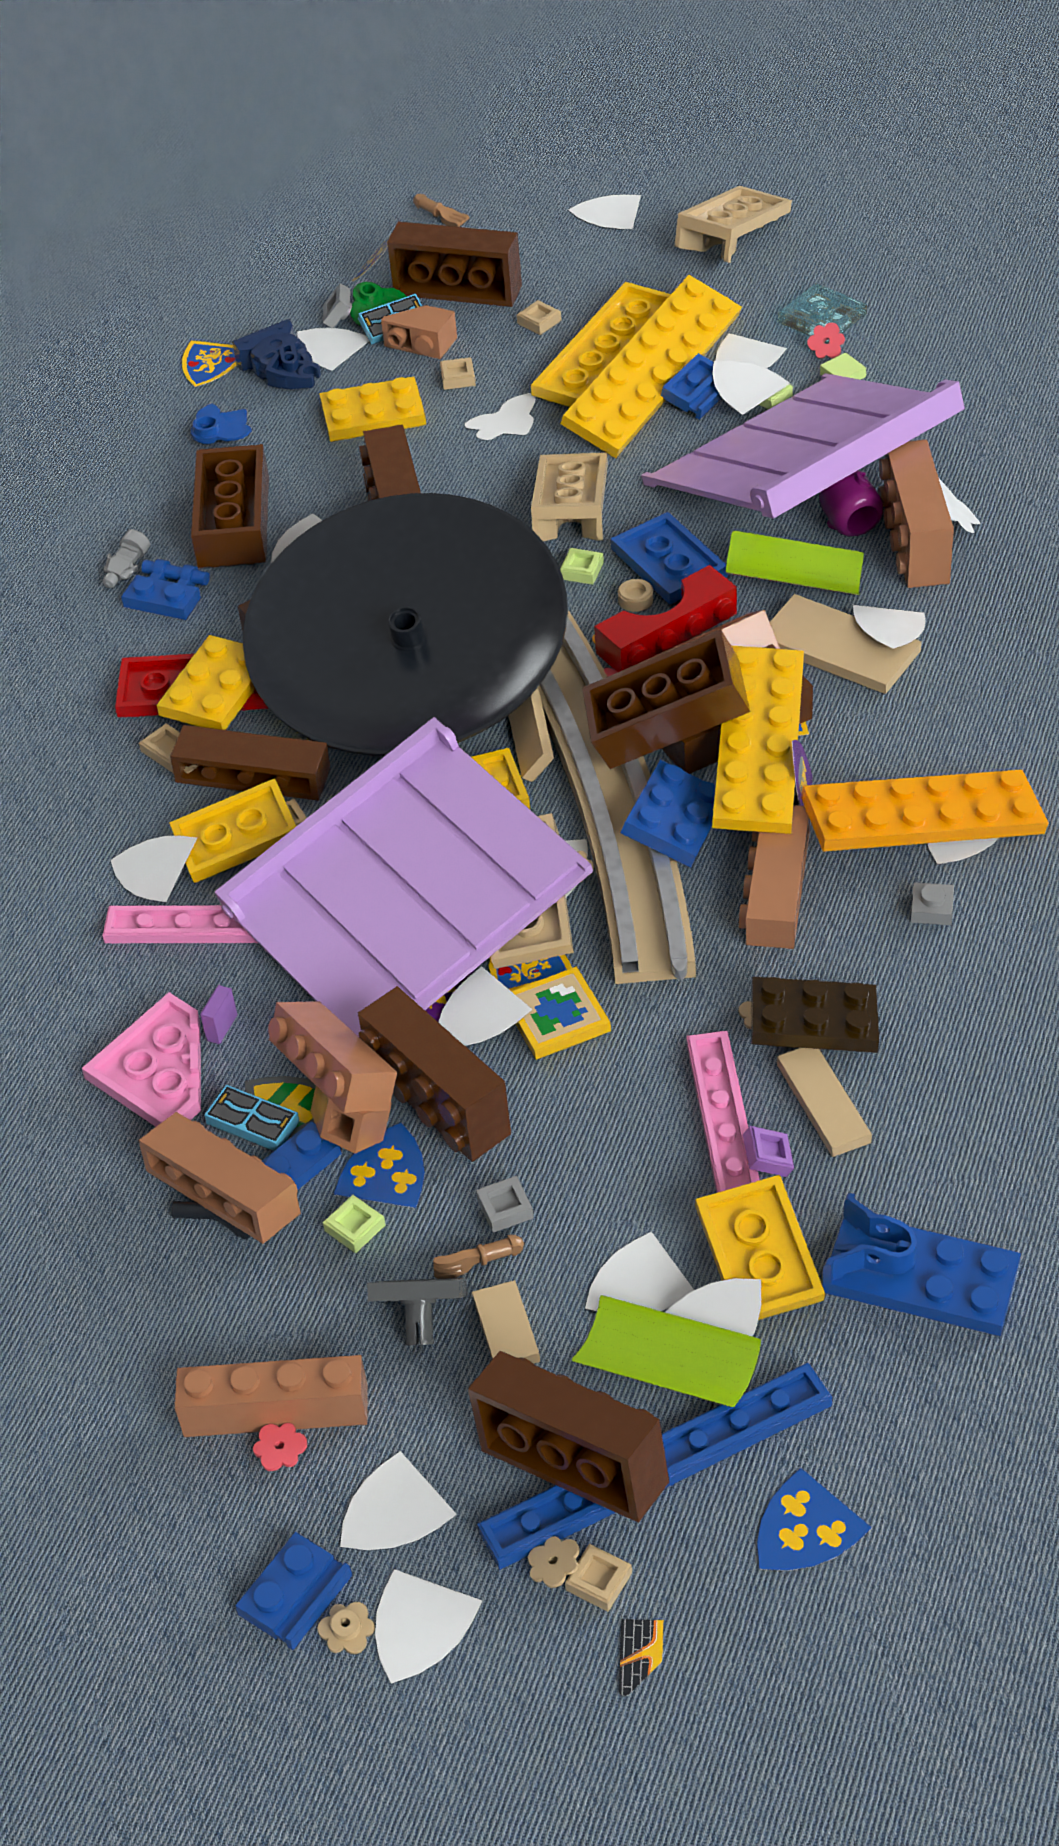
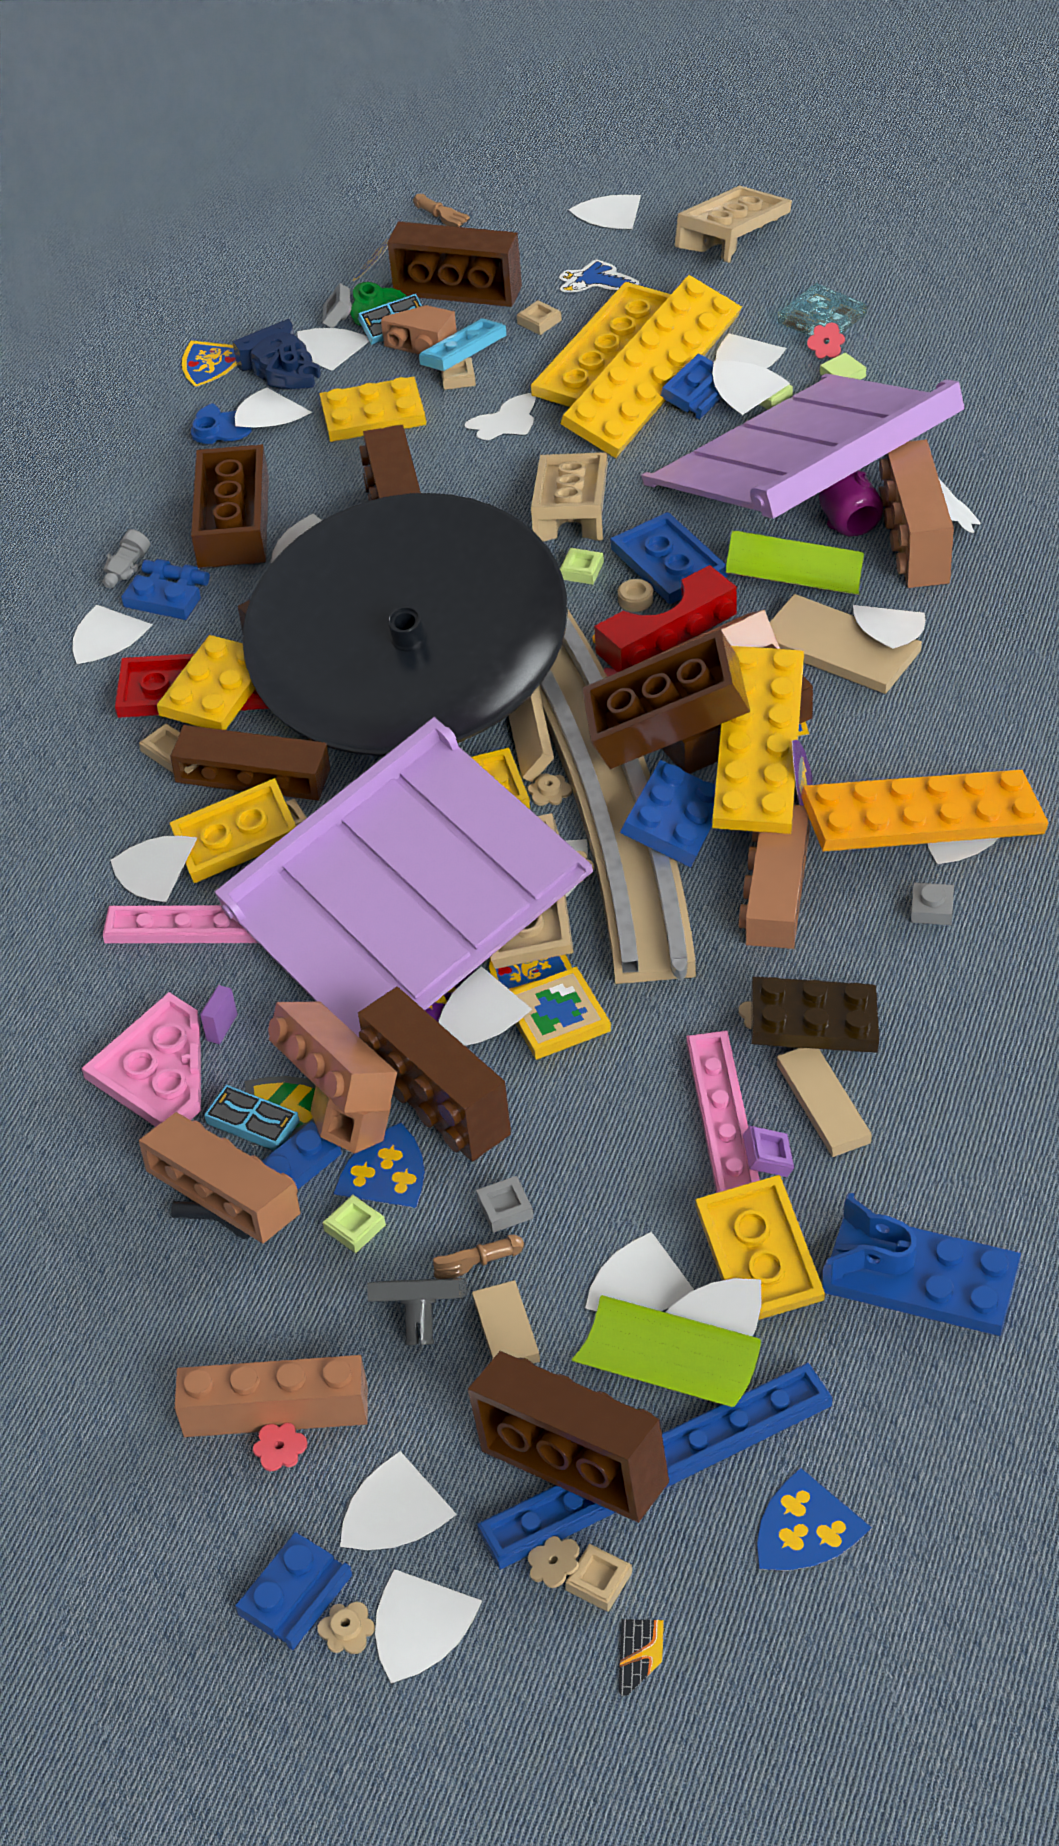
(105, 634): none -> white sticker
(268, 409): none -> white sticker
(462, 344): none -> medium azure tile
(549, 789): none -> tan plant
(594, 274): none -> sticker

